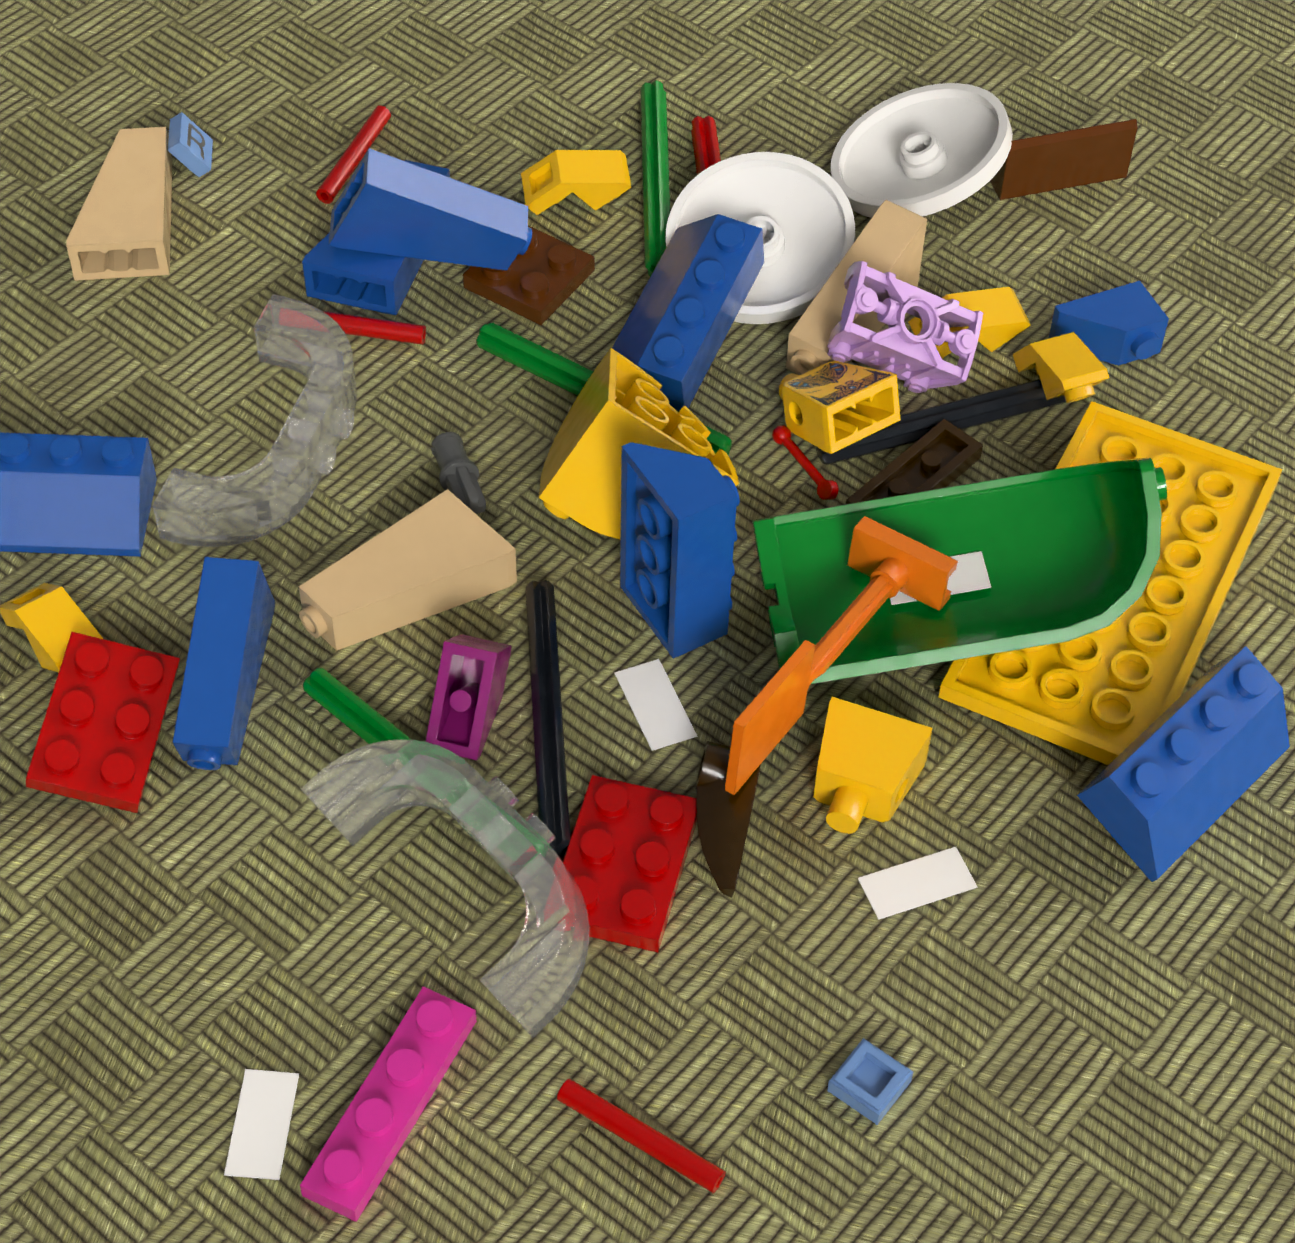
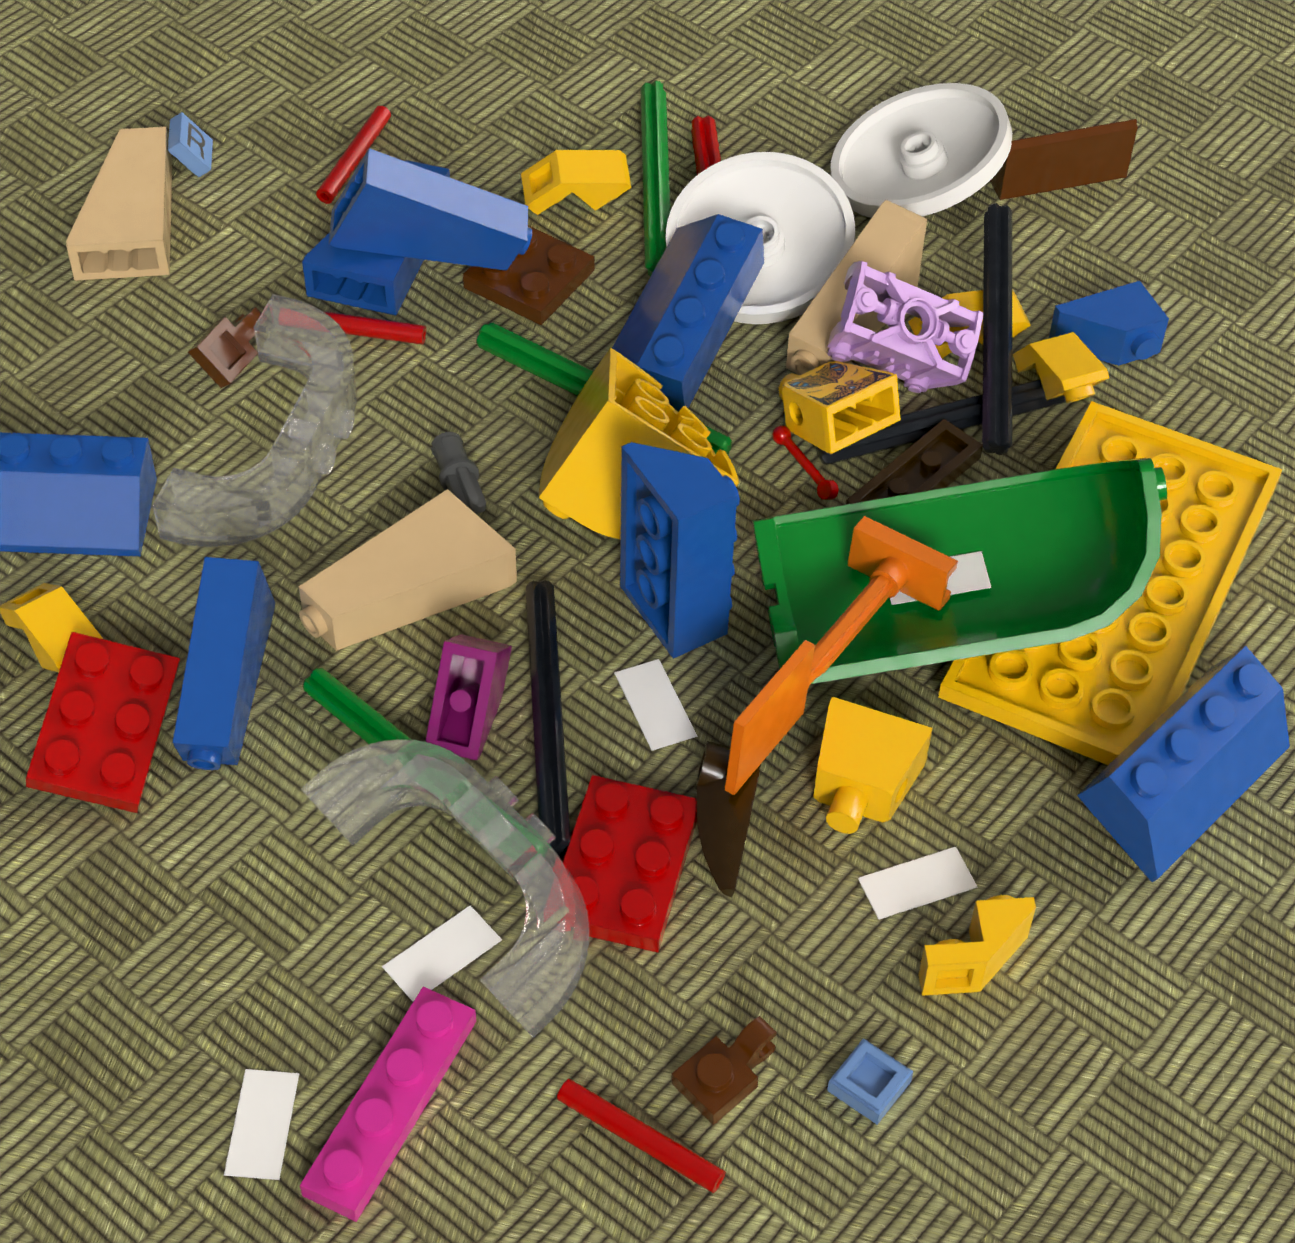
(226, 347): none -> reddish brown plate
(442, 953): none -> white sticker
(723, 1076): none -> reddish brown plate
(995, 934): none -> yellow slope
(997, 330): none -> black axle

